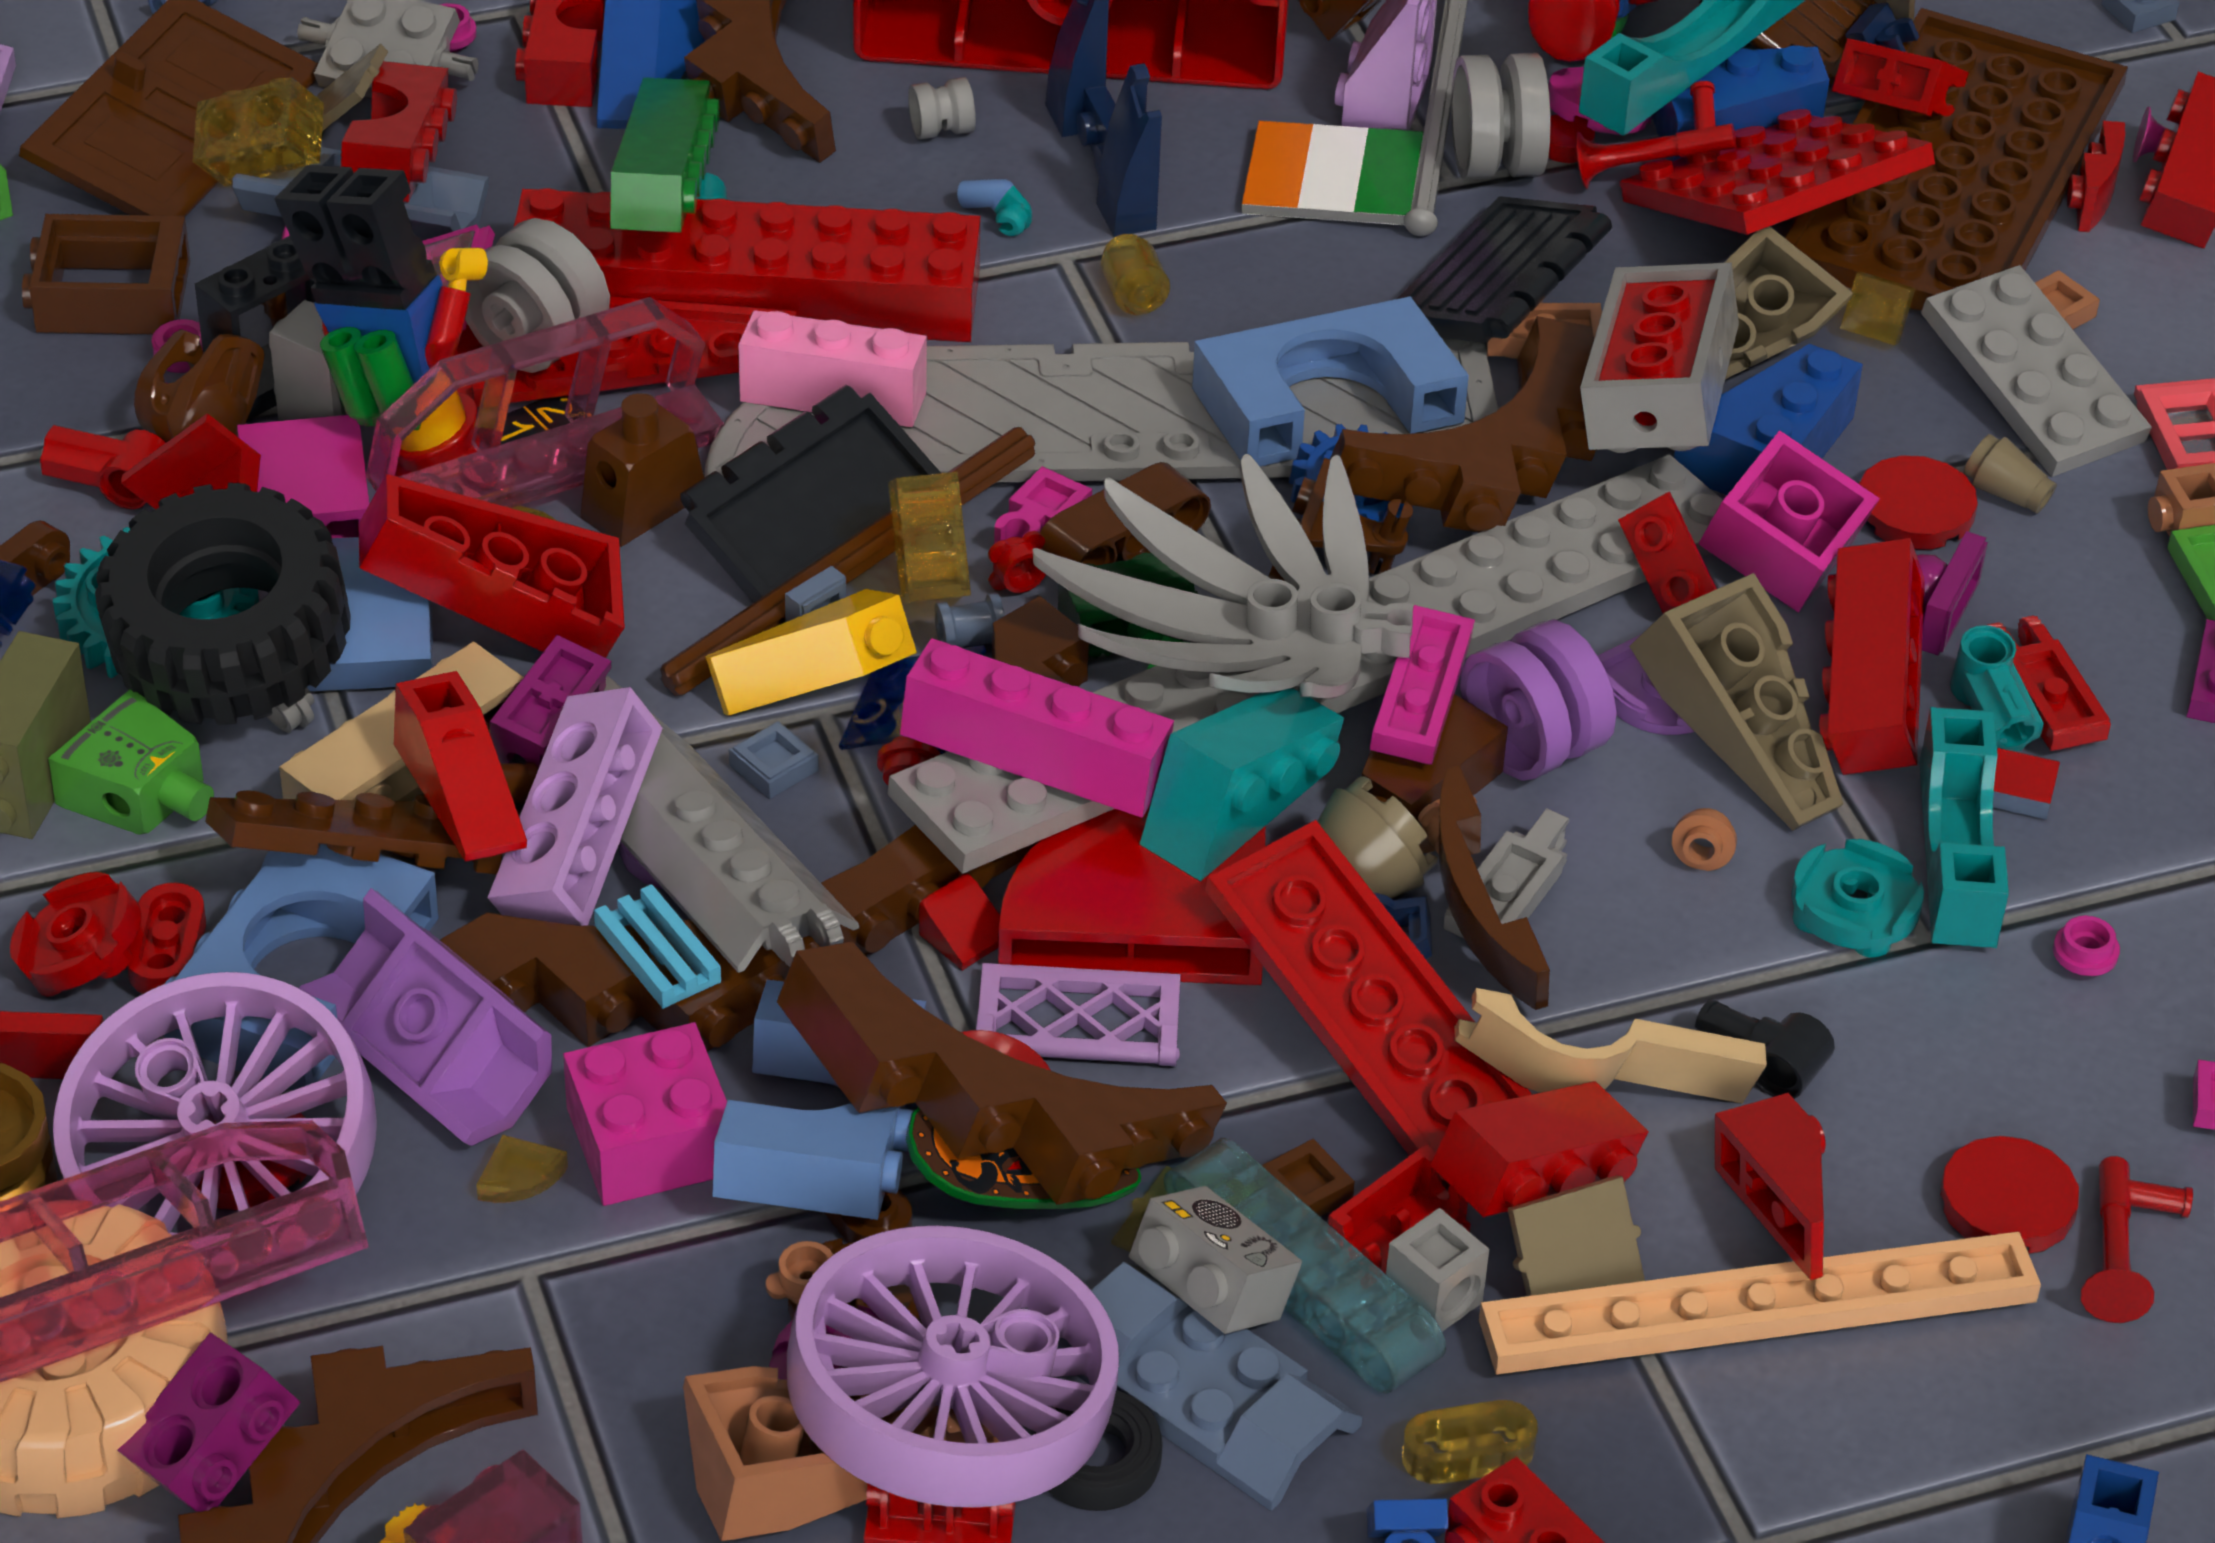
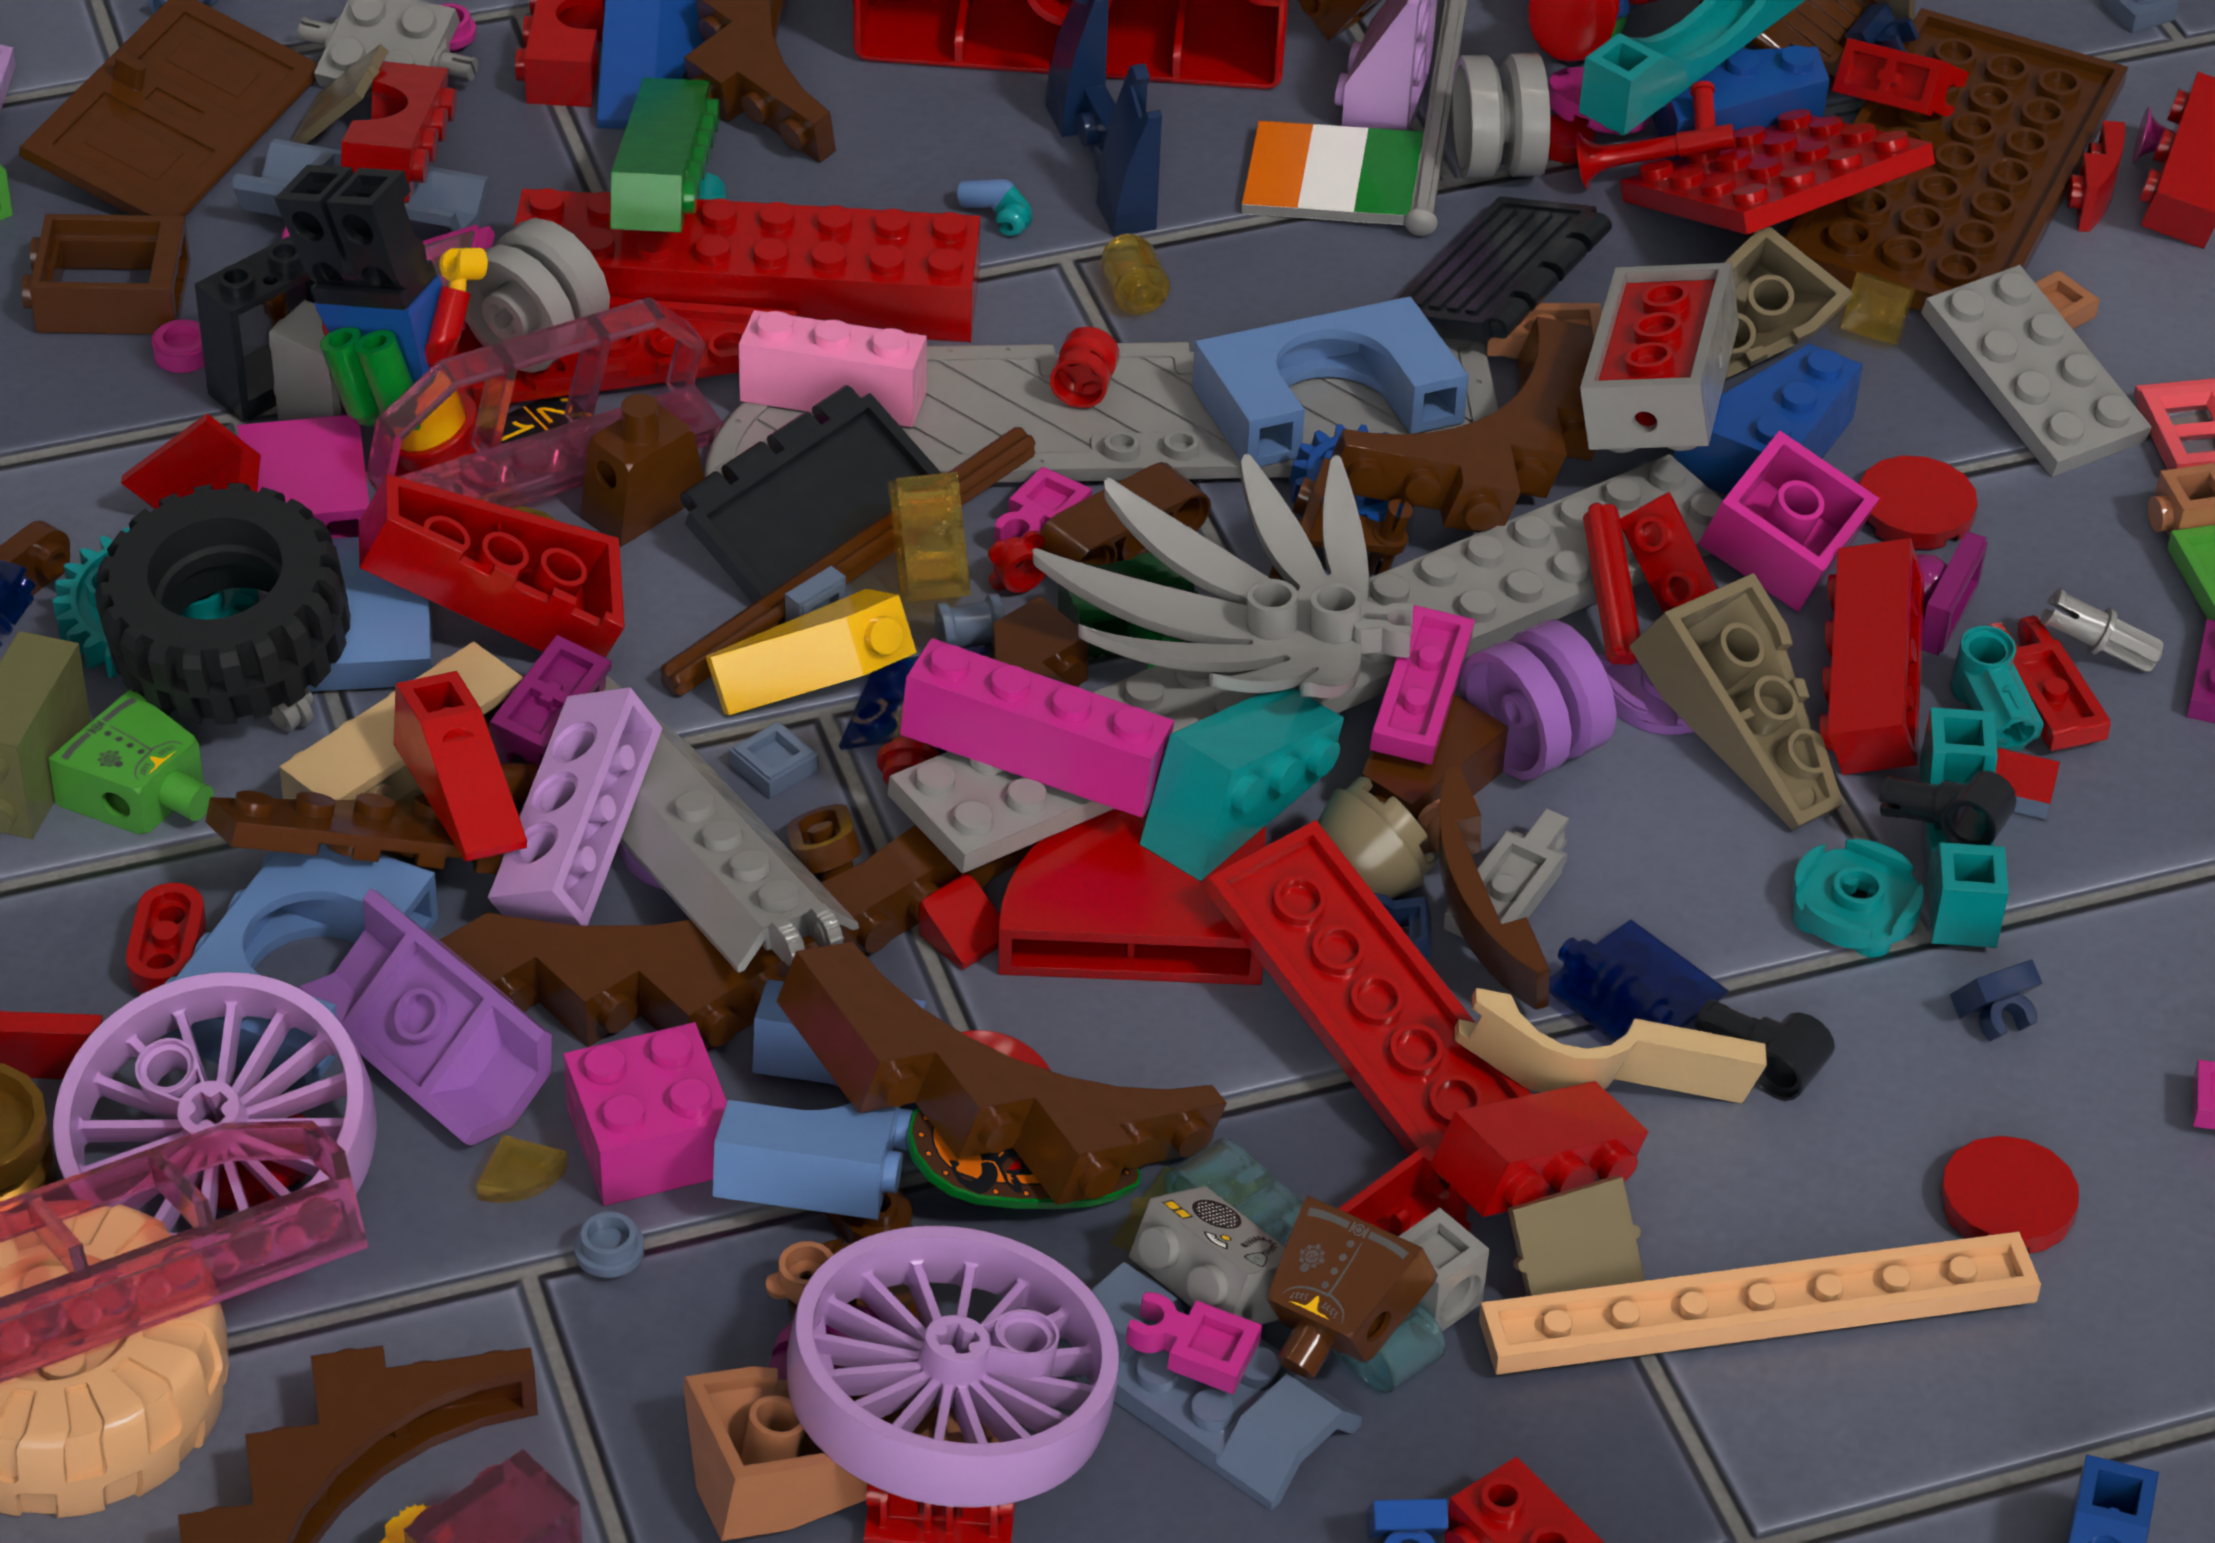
(77, 934): red plate -> none
(97, 460): red piece -> none
(209, 1425): magenta brick -> none
(218, 383): reddish brown helmet -> none
(258, 131): clear yellow brick -> none
(609, 1245): none -> sand blue plate
(633, 912): medium azure tile -> none
(825, 840): none -> reddish brown plate
(941, 108): light grey wheel -> none
(1084, 367): none -> red wheel
(1111, 988): lavender window -> none
(1131, 1476): black tyre -> none
(1202, 1345): none -> dark pink plate
(1313, 1177): reddish brown plate -> none
(1343, 1287): none -> reddish brown torso
(1468, 1440): clear yellow beam -> none
(1612, 582): none -> red axle
(1630, 979): none -> clear blue hinge
(1709, 825): nougat plate -> none
(1774, 1165): red slope -> none
(1951, 803): none -> black pin
(2000, 992): none -> dark blue tile
(2009, 474): dark tan cone -> none
(2087, 946): dark pink plate -> none
(2102, 631): none -> light grey axle
(2116, 1291): red piece -> none

